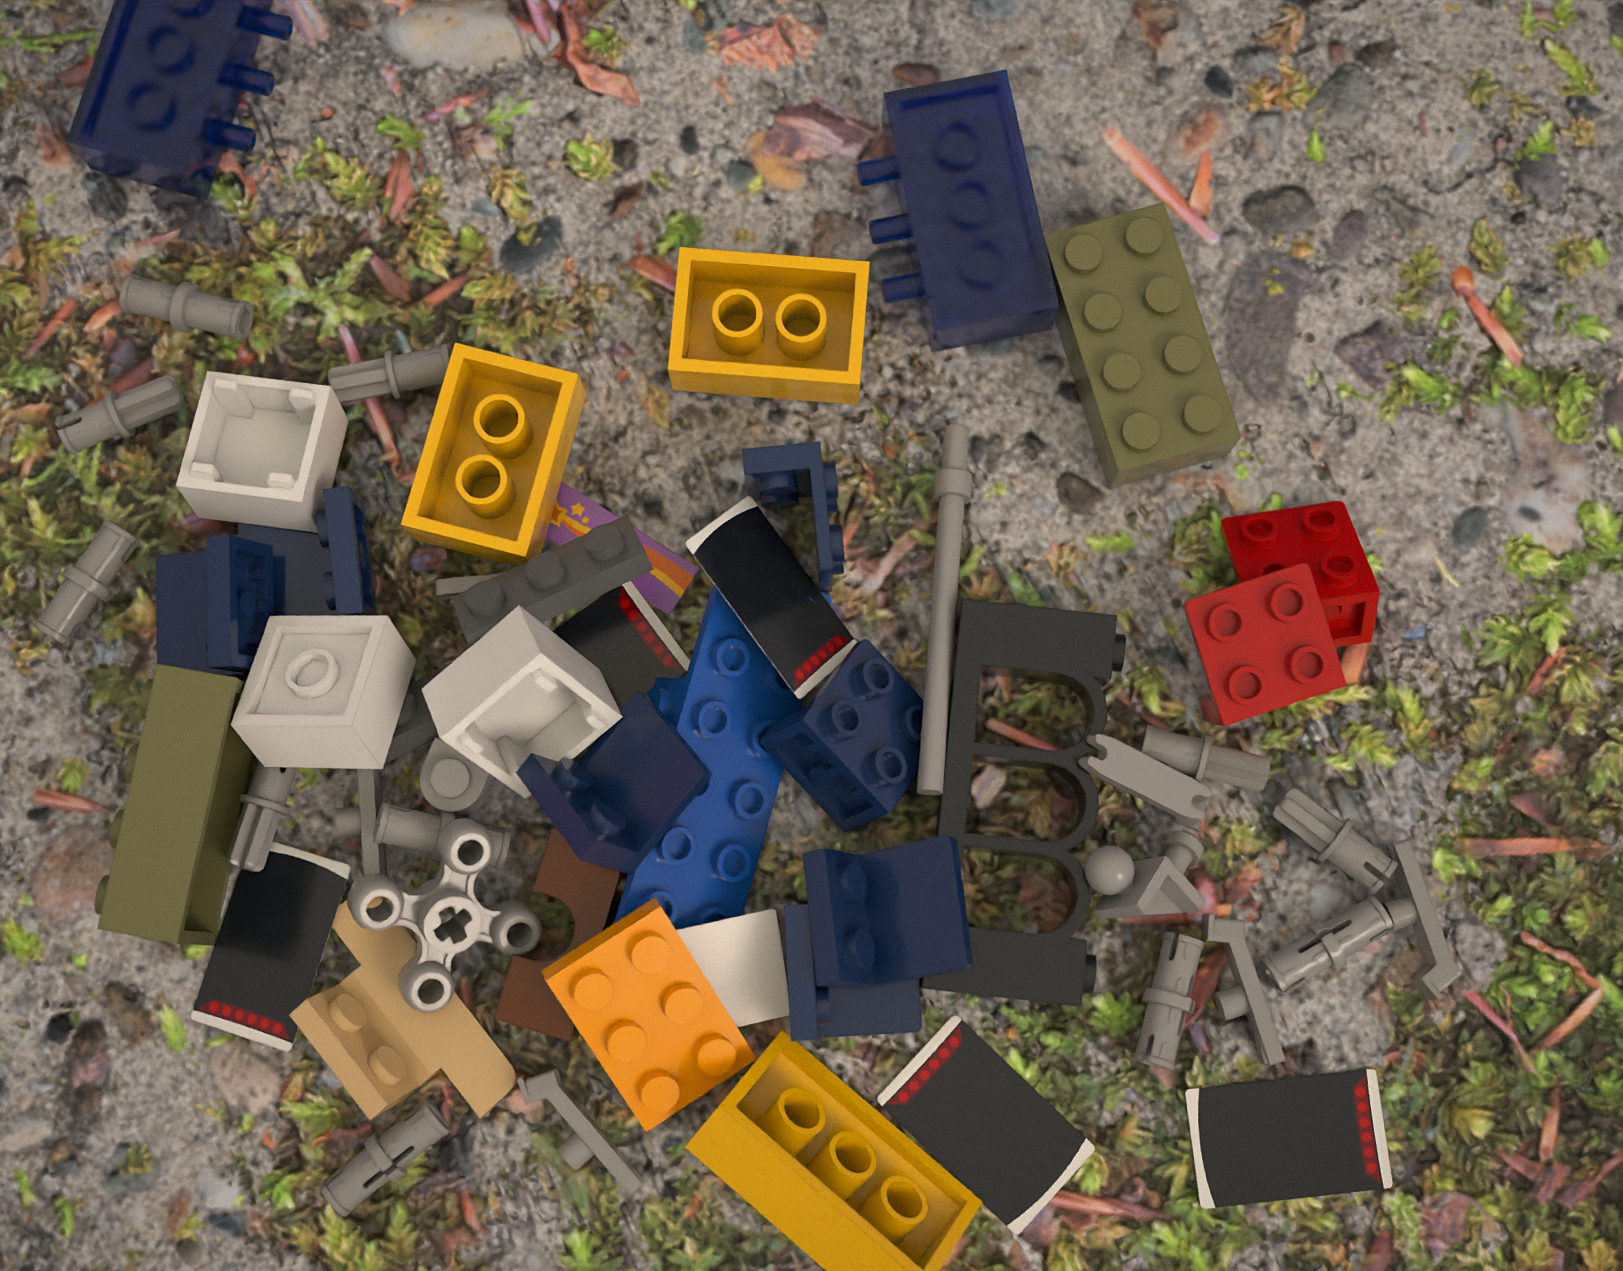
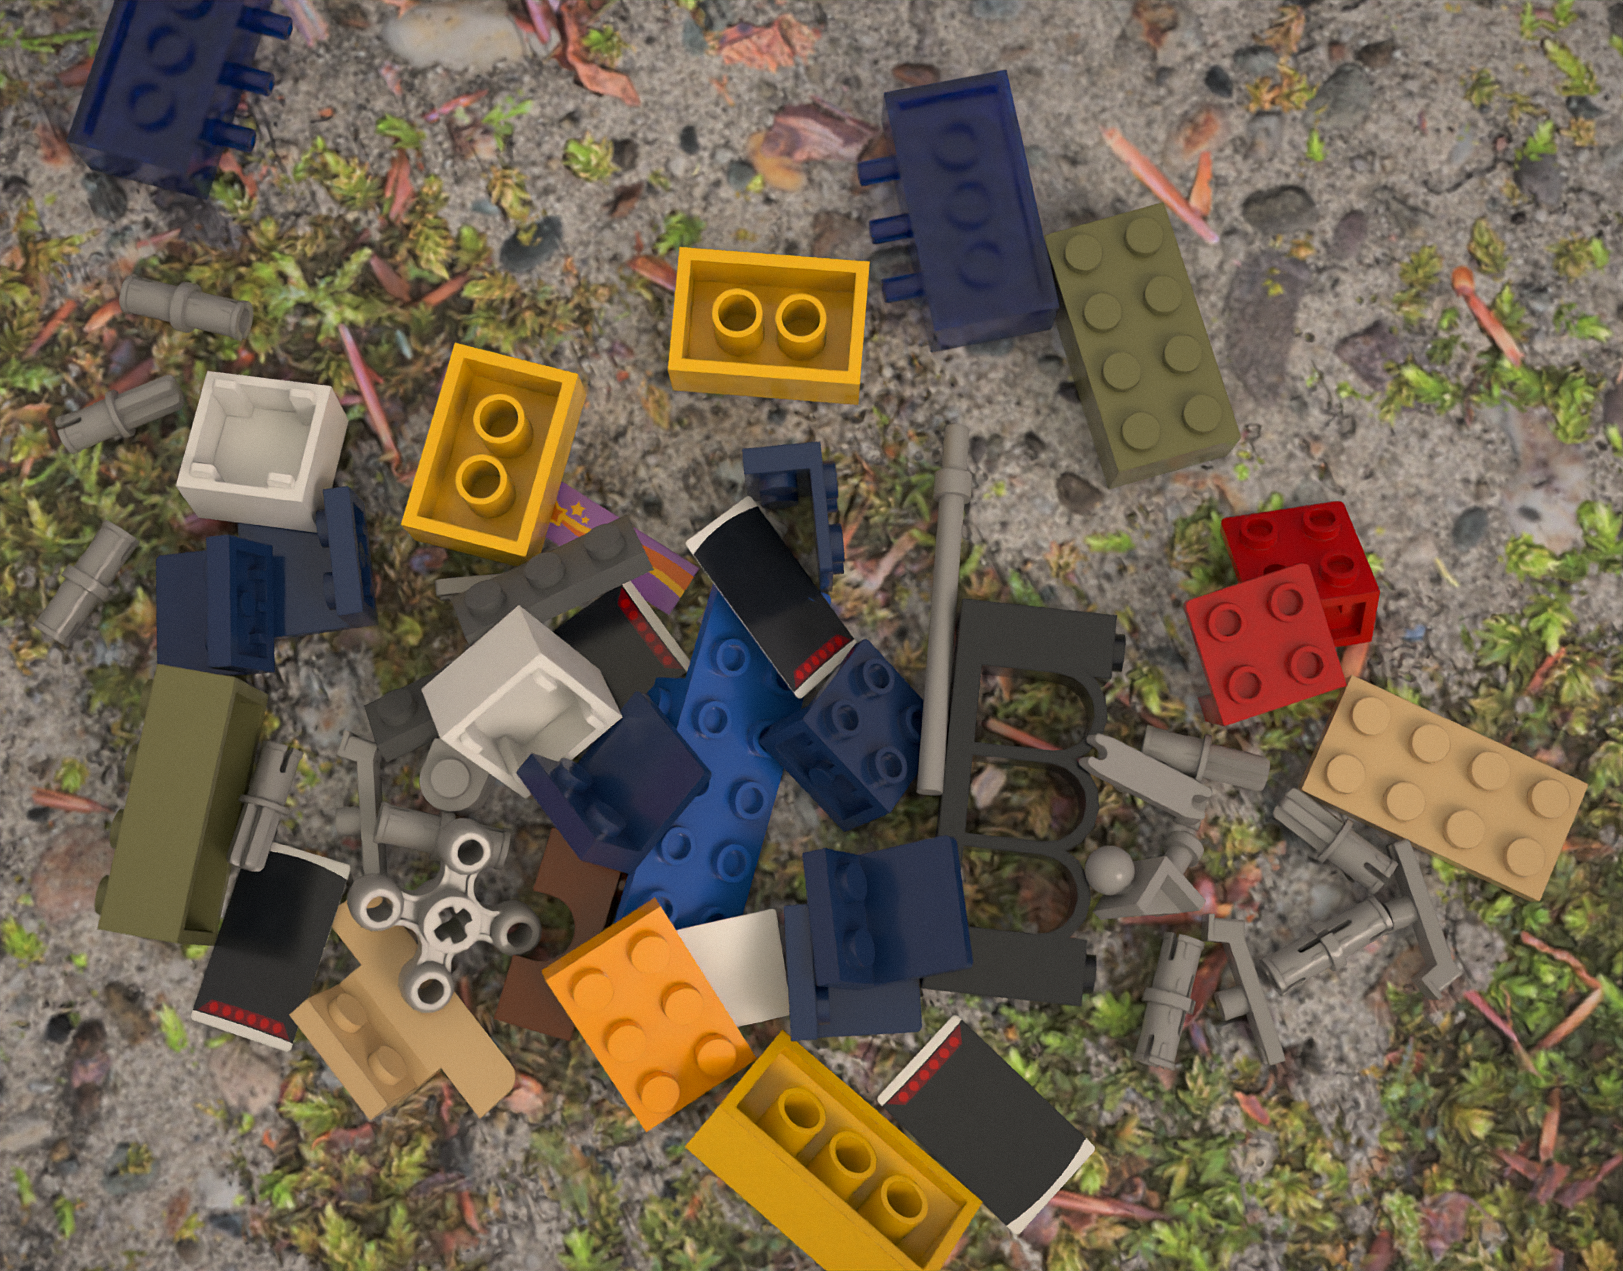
(324, 692): white container -> none
(384, 1157): light grey pin -> none
(390, 374): light grey axle -> none
(588, 1136): light grey piece -> none
(1288, 1138): black sticker -> none
(1443, 788): none -> tan plate

